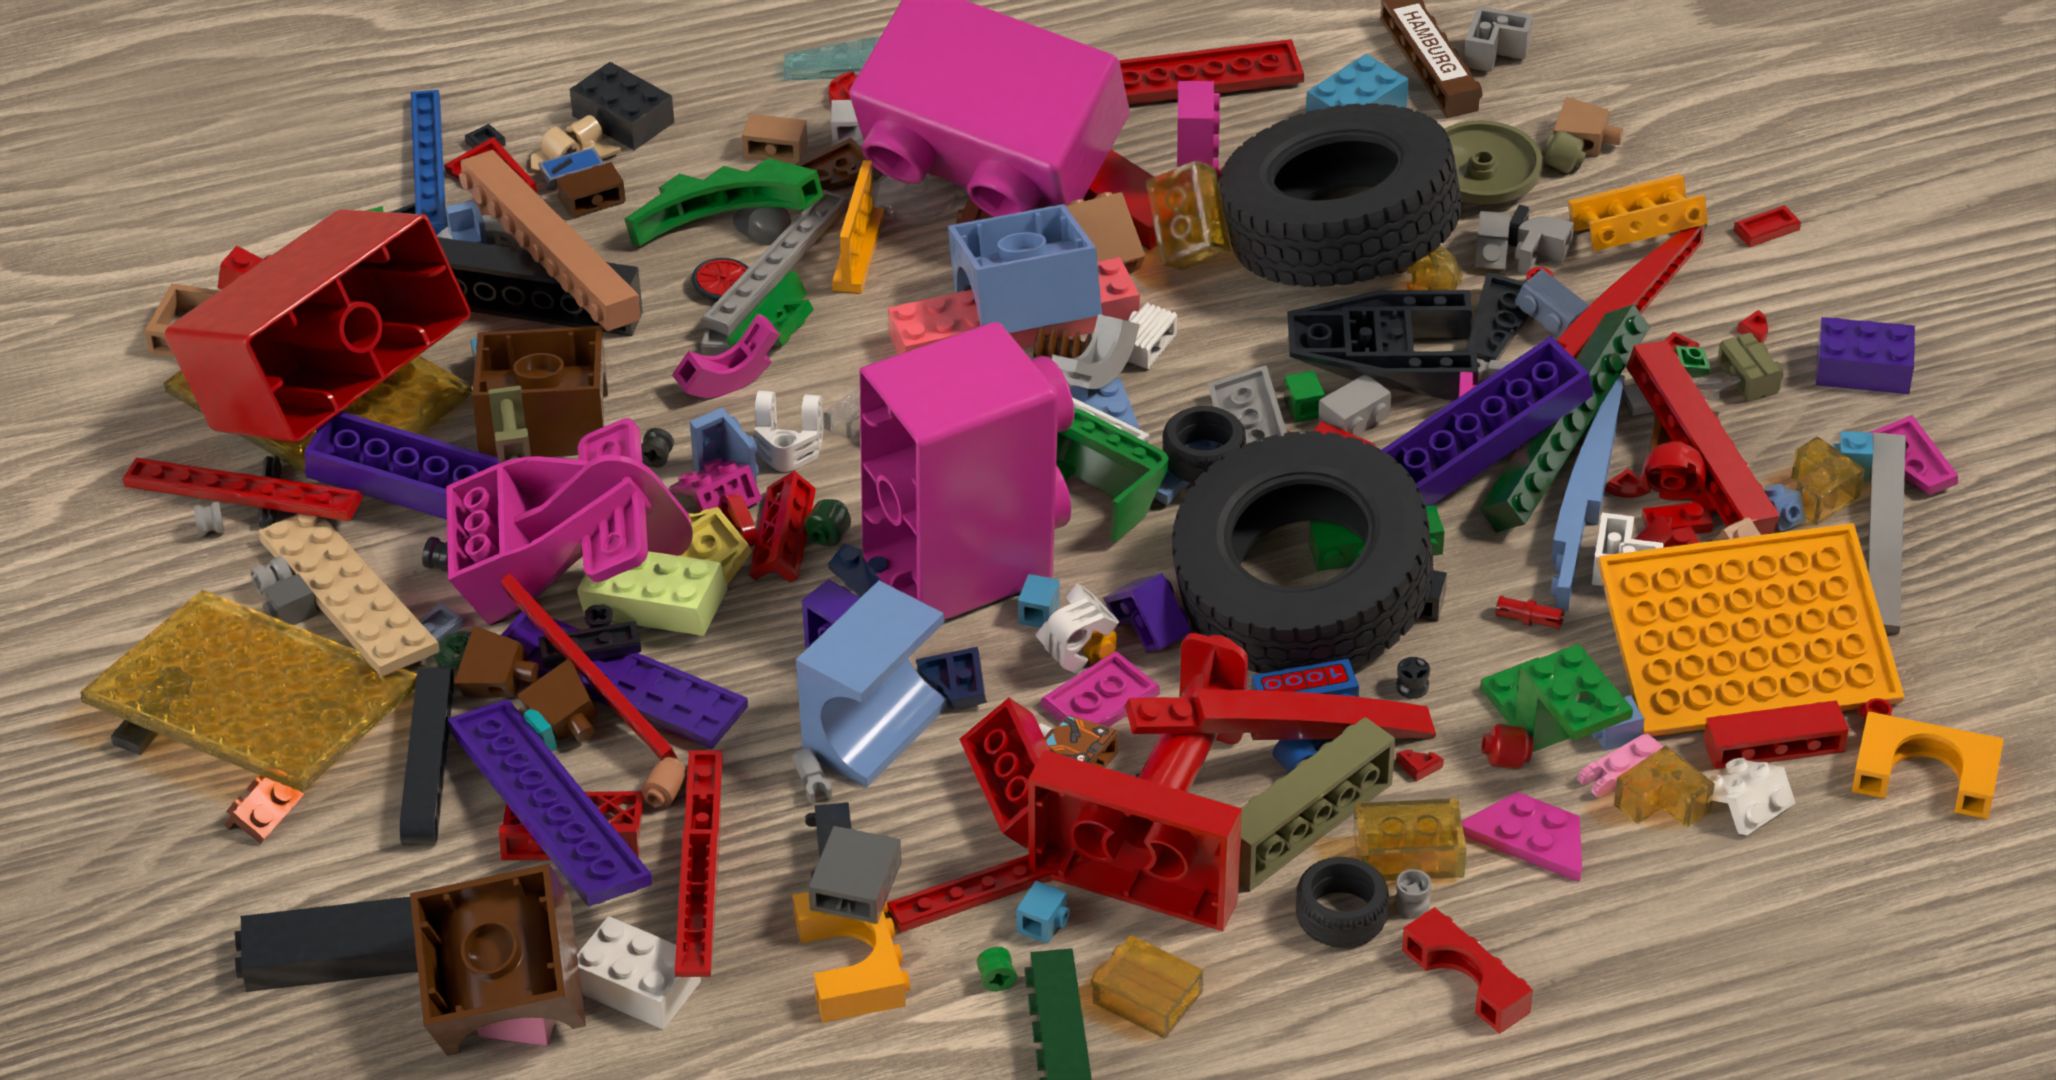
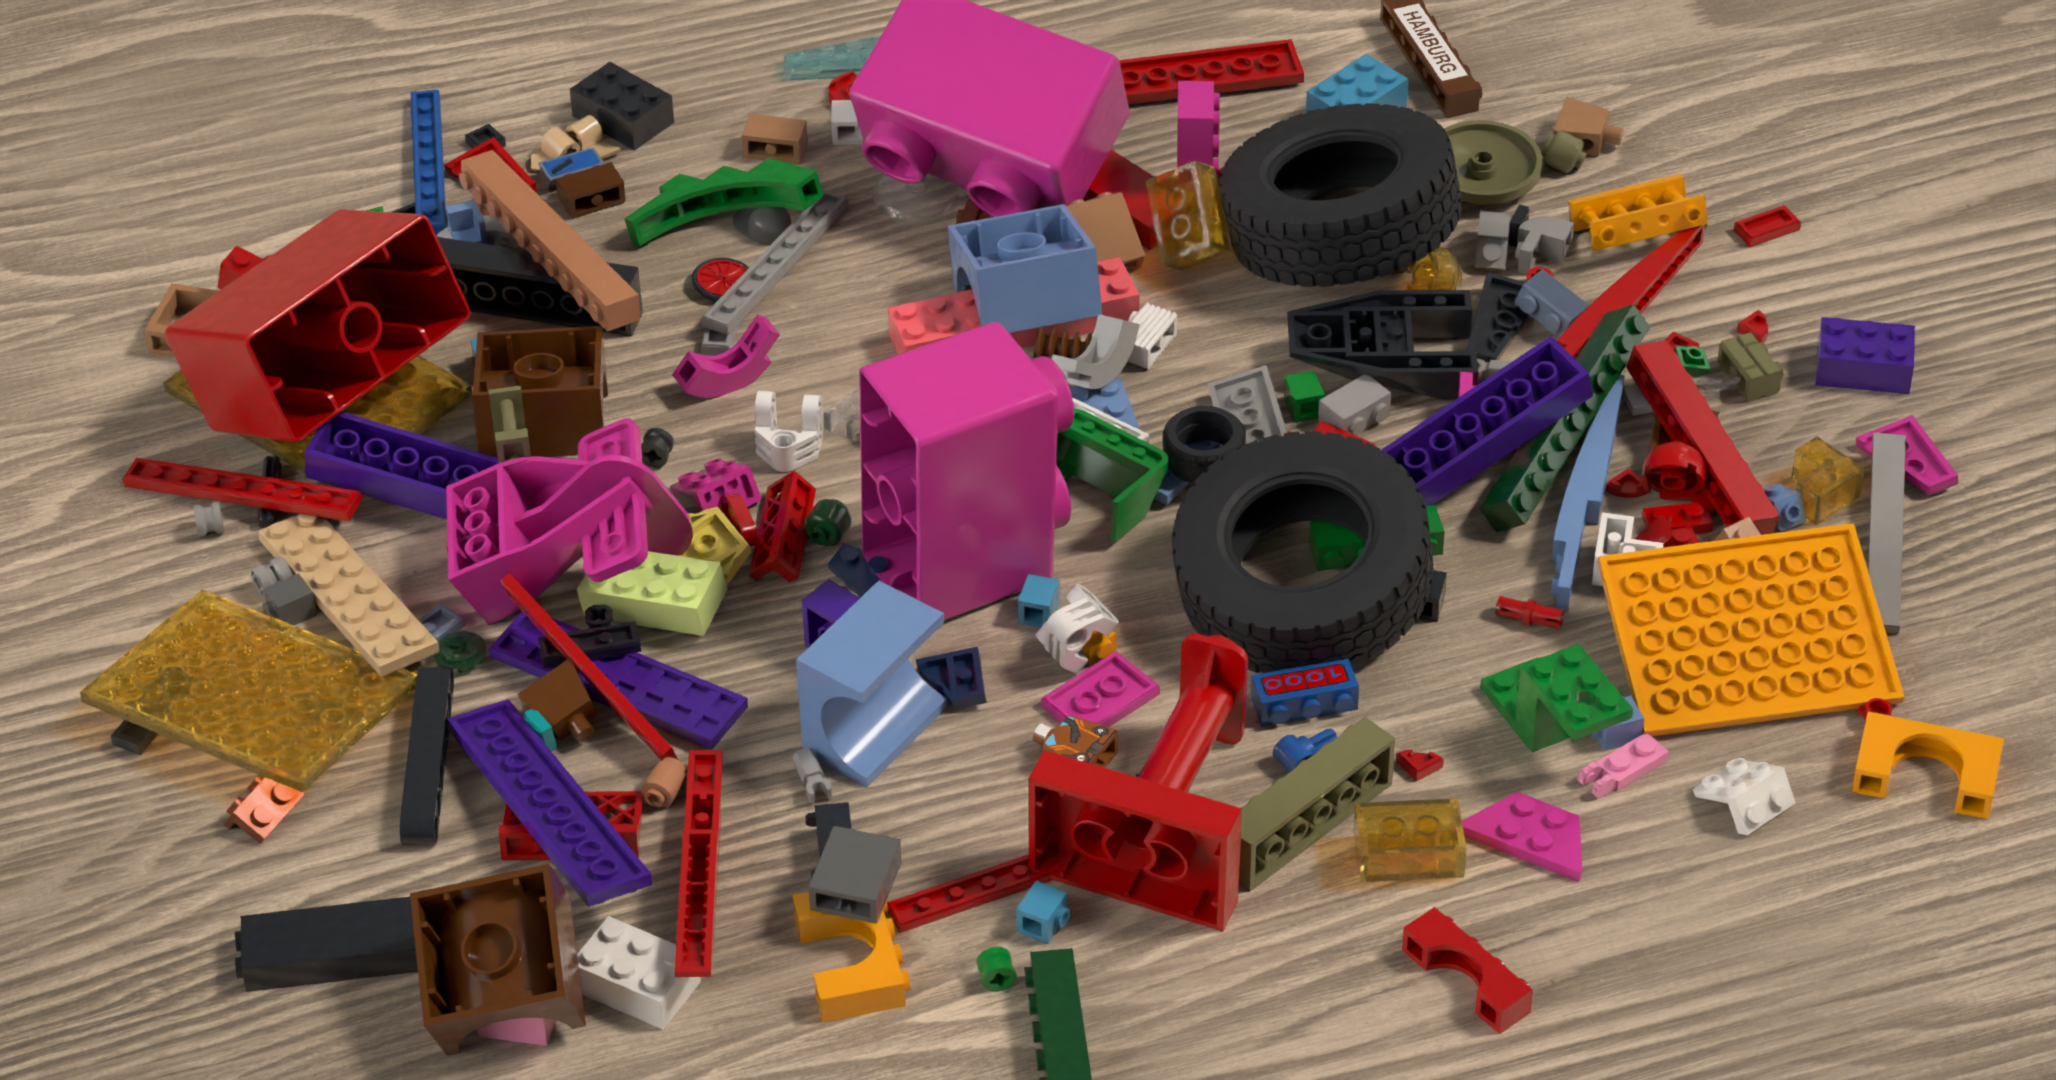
(435, 554): black wheel -> none
(493, 666): reddish brown torso -> none
(721, 437): medium blue bracket -> none
(783, 309): green bracket -> none
(838, 164): reddish brown wing -> none
(858, 235): light orange fence -> none
(1003, 755): red brick -> none
(1147, 986): clear yellow brick -> none
(1151, 610): dark purple brick -> none
(1274, 715): red slope -> none
(1339, 927): black tyre -> none
(1413, 677): black wheel -> none
(1413, 893): light grey wheel -> none
(1494, 34): light grey brick -> none
(1507, 746): red head -> none
(1665, 783): clear yellow brick -> none
(1776, 734): red brick -> none
(1857, 447): dark azure brick -> none

